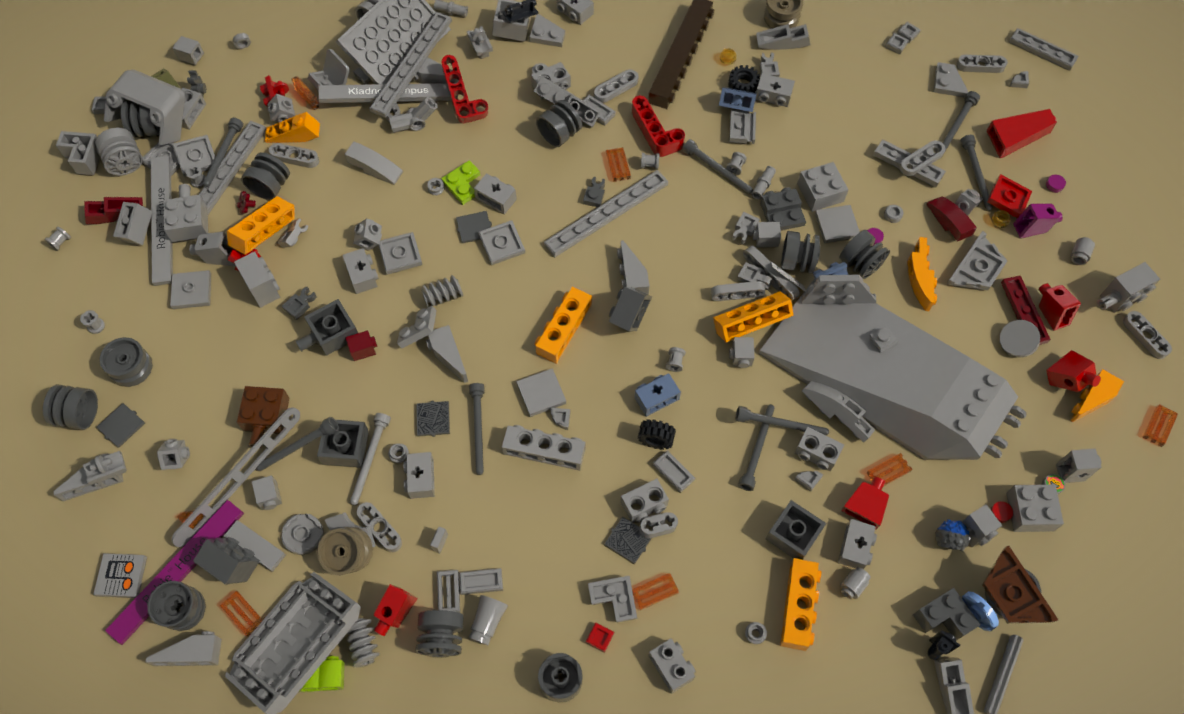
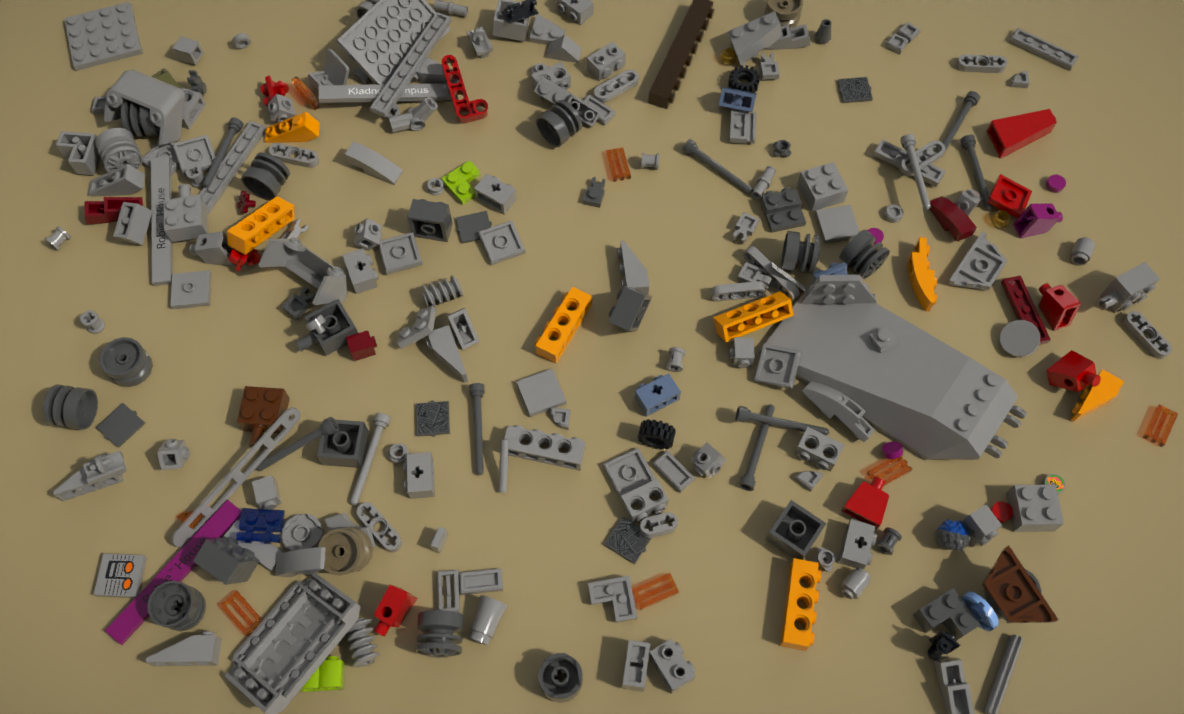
(103, 36): none -> light grey plate
(120, 181): none -> light grey slope
(258, 278): light grey brick -> none
(260, 520): none -> clear blue plate
(300, 562): none -> light grey slope
(309, 266): none -> light grey windscreen
(316, 323): none -> light grey tile
(430, 220): none -> dark grey brick
(462, 328): none -> light grey slope
(503, 465): none -> light grey piece
(564, 49): none -> light grey slope
(600, 637): red tile -> none
(605, 213): light grey tile -> none
(606, 61): none -> light grey brick
(628, 472): none -> light grey tile
(636, 665): none -> light grey brick
(658, 140): red beam -> none
(707, 460): none -> light grey brick
(736, 163): light grey bush -> none
(755, 36): none -> light grey wedge
(760, 628): light grey plate -> none
(767, 234): light grey brick -> none
(774, 90): light grey brick -> none
(777, 366): none -> light grey tile
(782, 144): none -> dark grey plate
(823, 33): none -> dark grey cone
(831, 557): none -> light grey plate
(855, 90): none -> dark grey piece
(889, 535): none -> dark grey bush
(892, 450): none -> magenta tile
(908, 143): none -> light grey piece
(949, 81): light grey wing -> none
(1079, 465): light grey brick -> none

